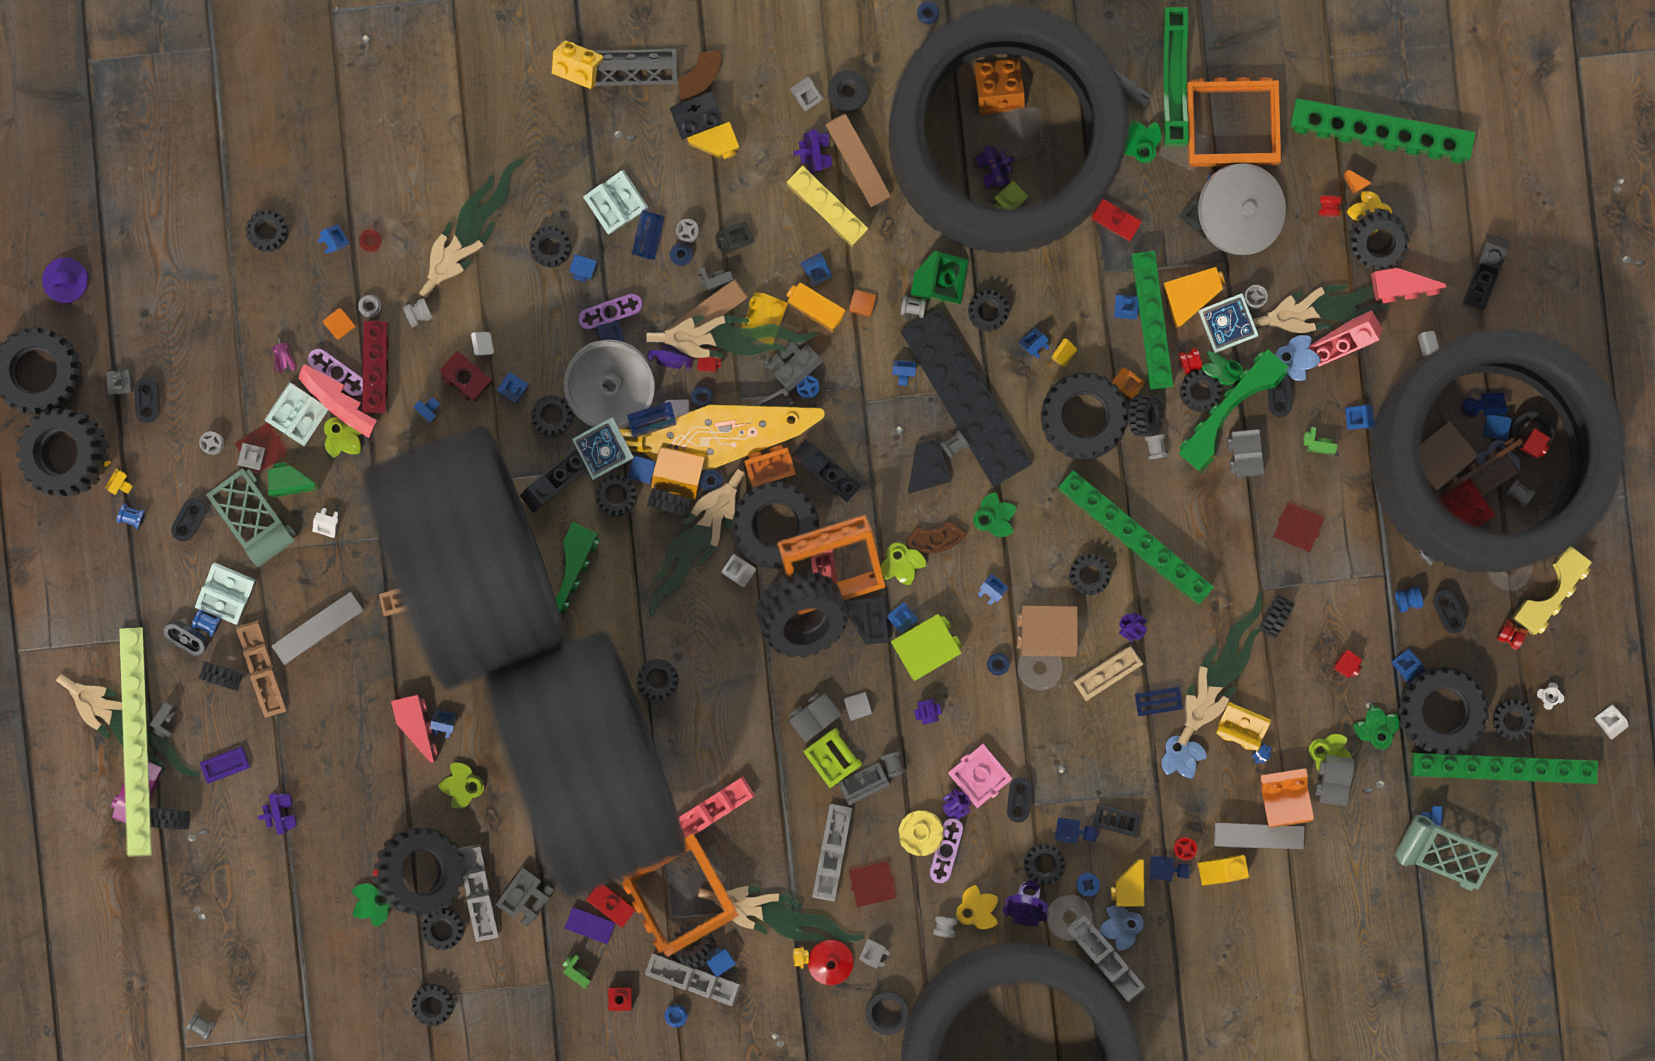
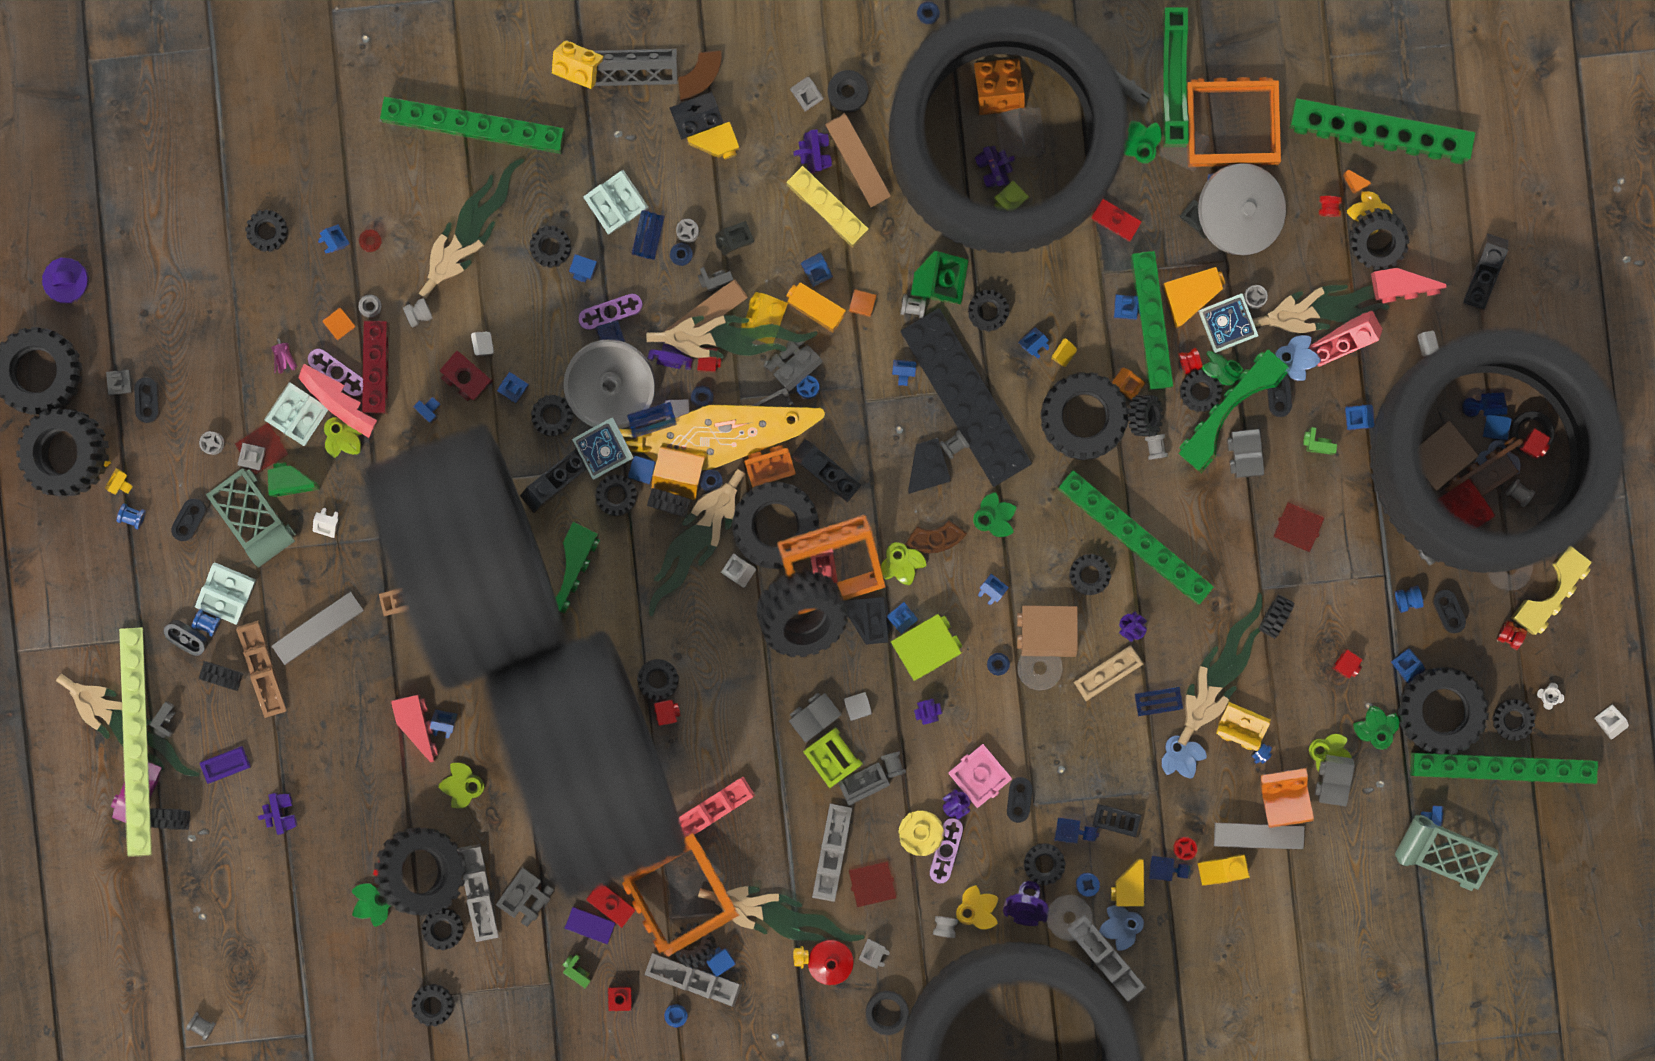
(472, 125): none -> green brick
(667, 712): none -> red plate

